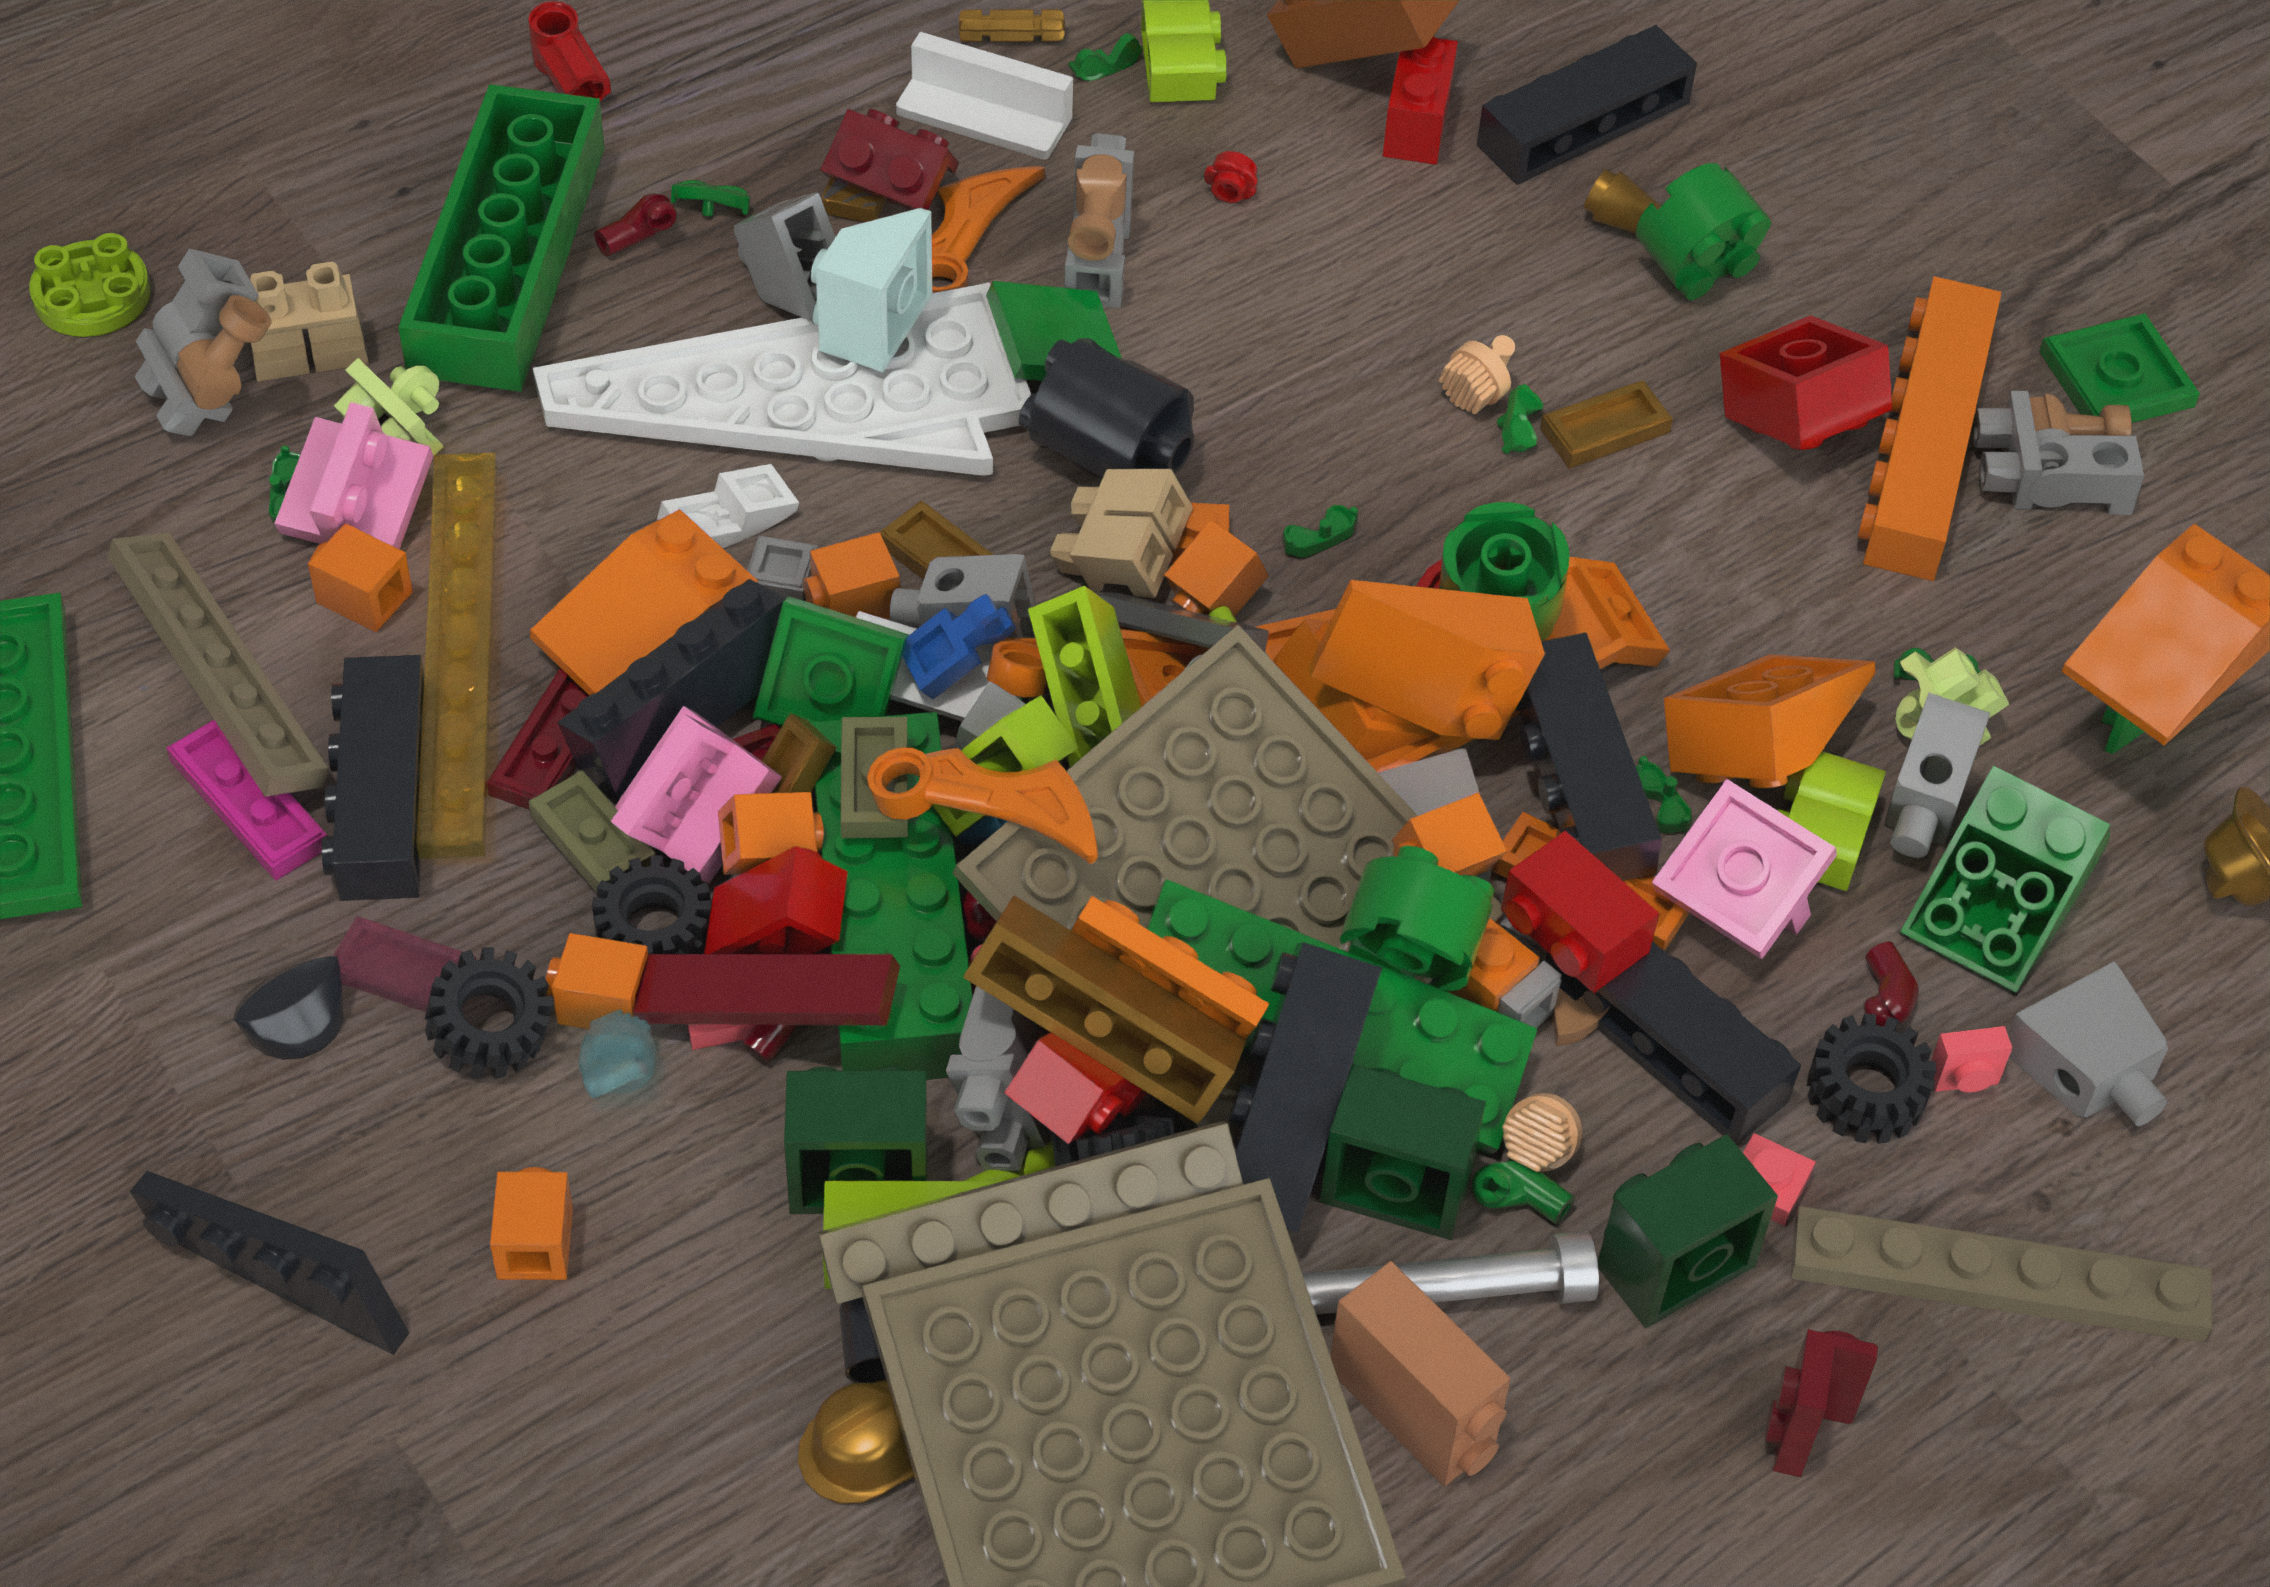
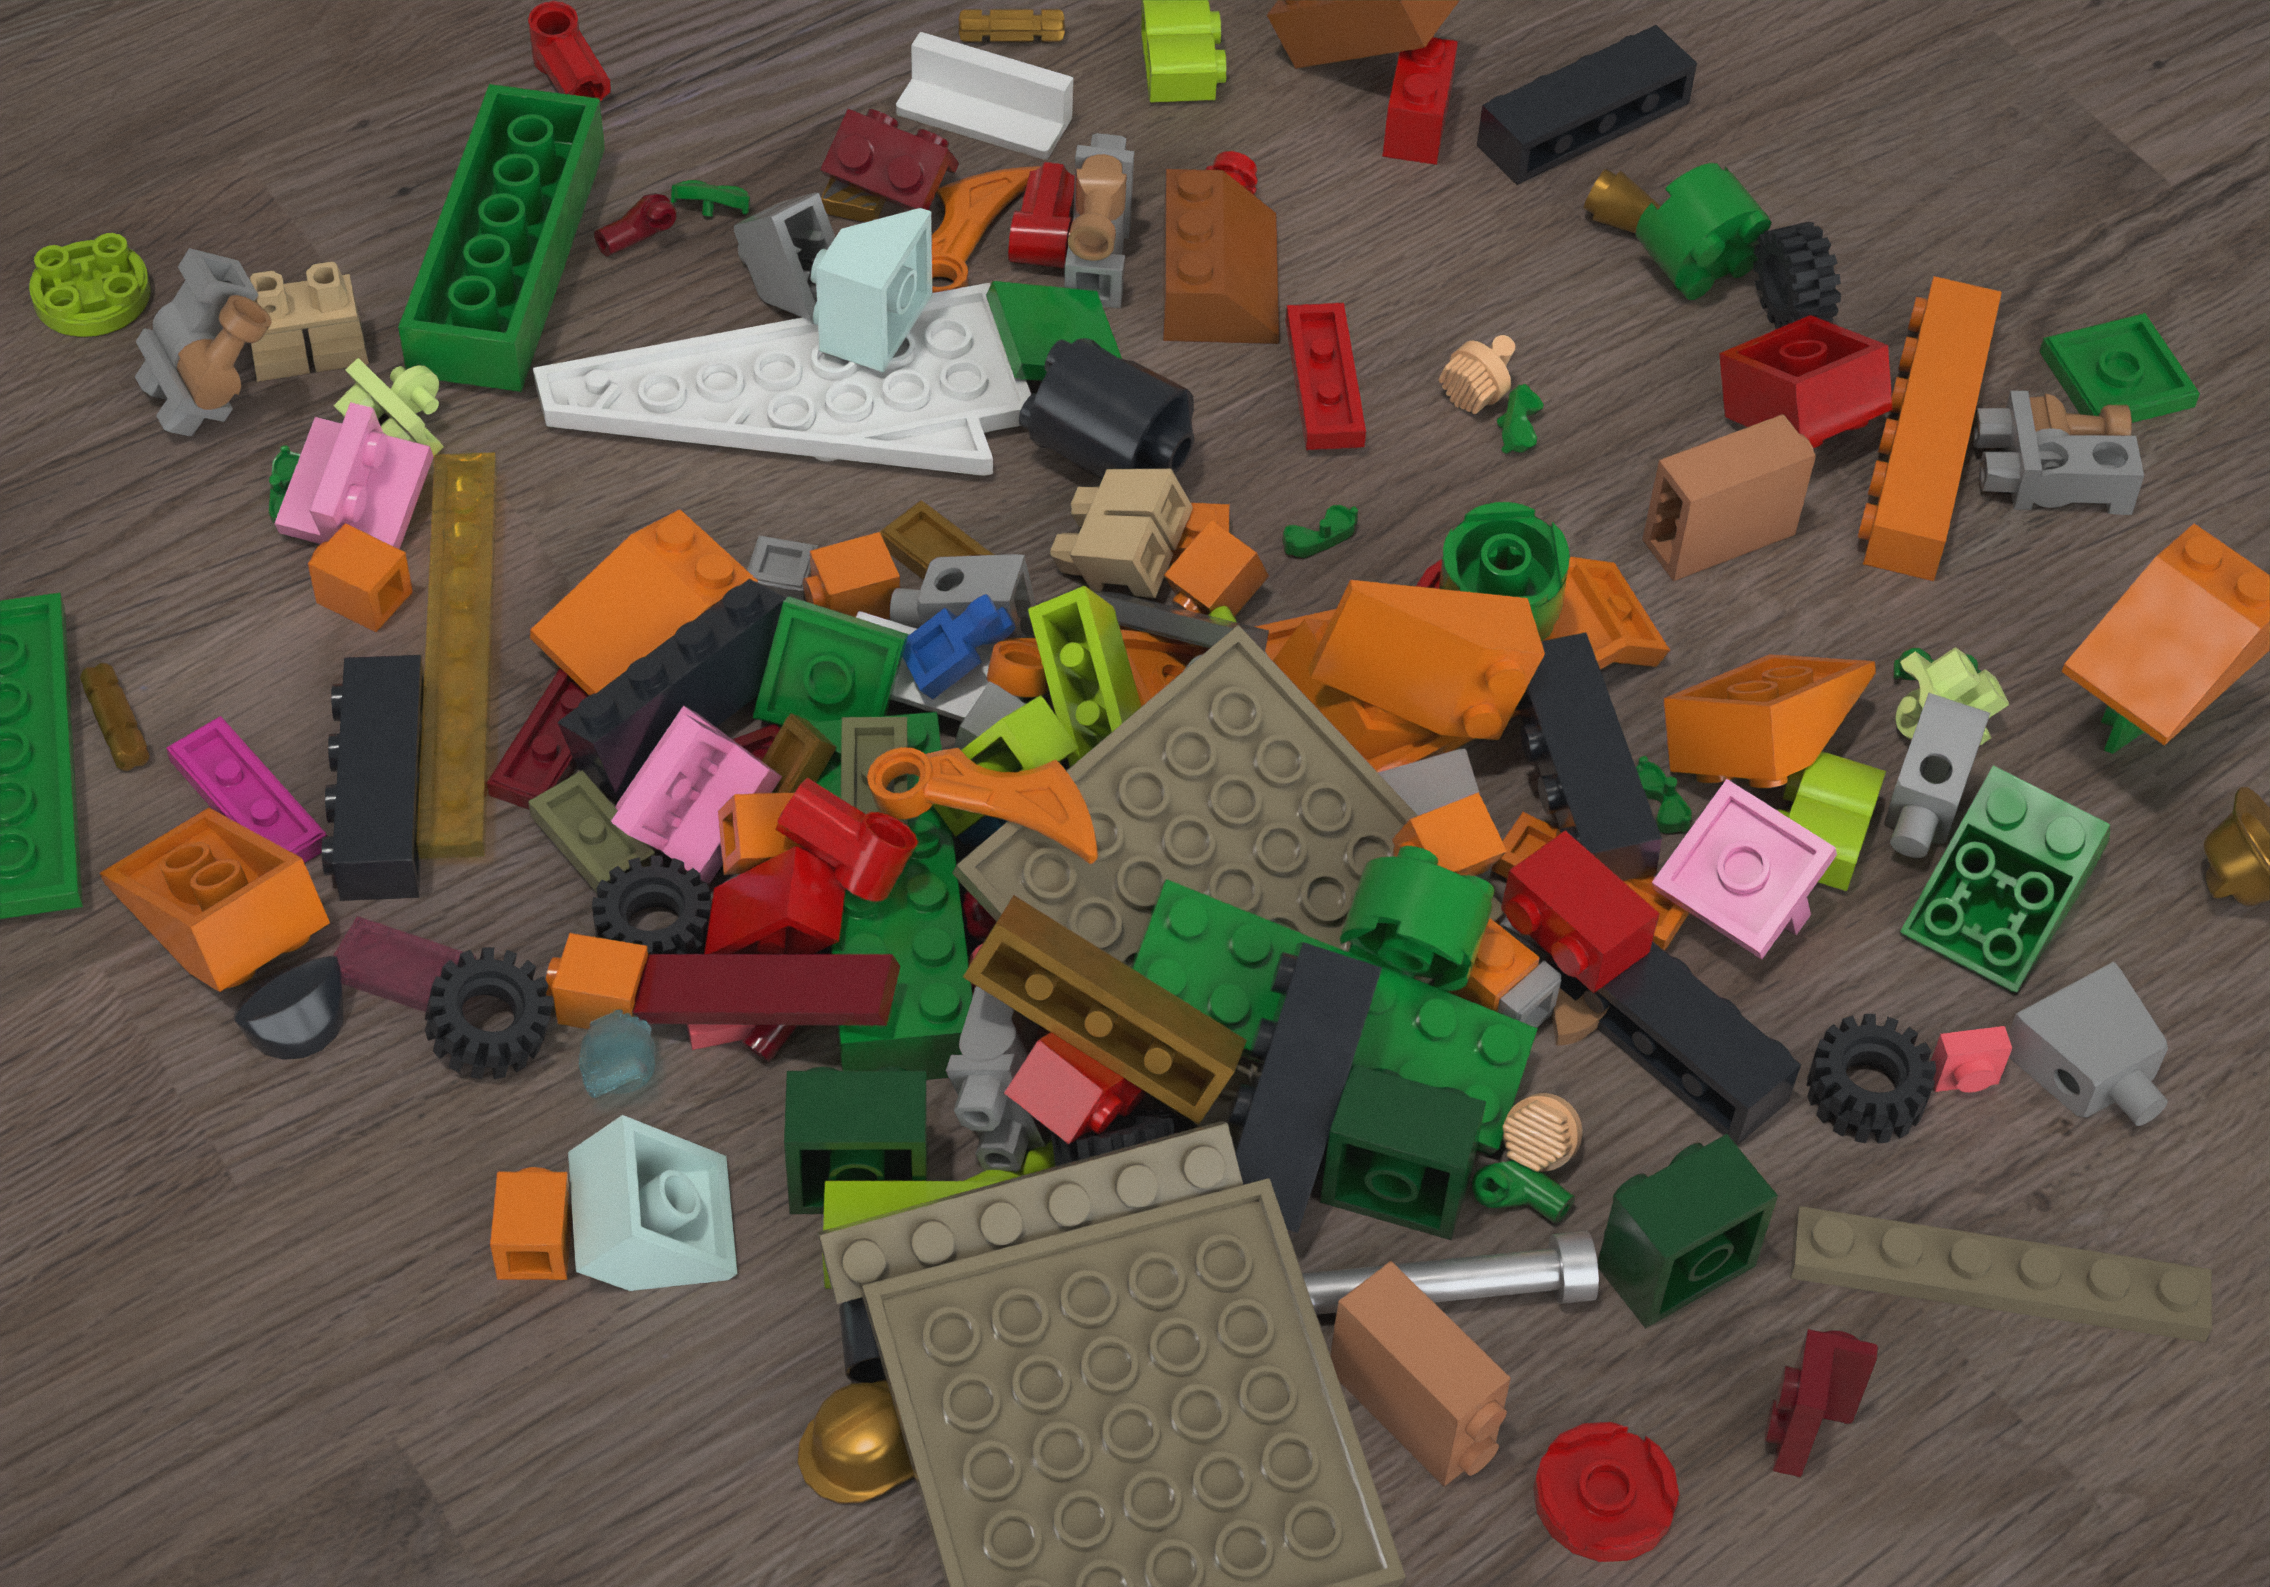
(114, 716): none -> pearl gold axle
(218, 664): dark tan plate -> none
(219, 897): none -> orange slope
(276, 1255): black wing -> none
(650, 1209): none -> light aqua slope
(740, 506): white slope -> none
(863, 847): none -> red piece
(1043, 225): none -> red piece
(1096, 64): green piece -> none
(1171, 965): orange plate -> none
(1218, 261): none -> dark orange slope
(1325, 376): none -> red plate
(1605, 1492): none -> red tile
(1606, 424): pearl gold tile -> none
(1728, 497): none -> nougat brick
(1783, 1171): coral plate -> none
(1796, 274): none -> black tyre
(1897, 985): dark red arm -> none

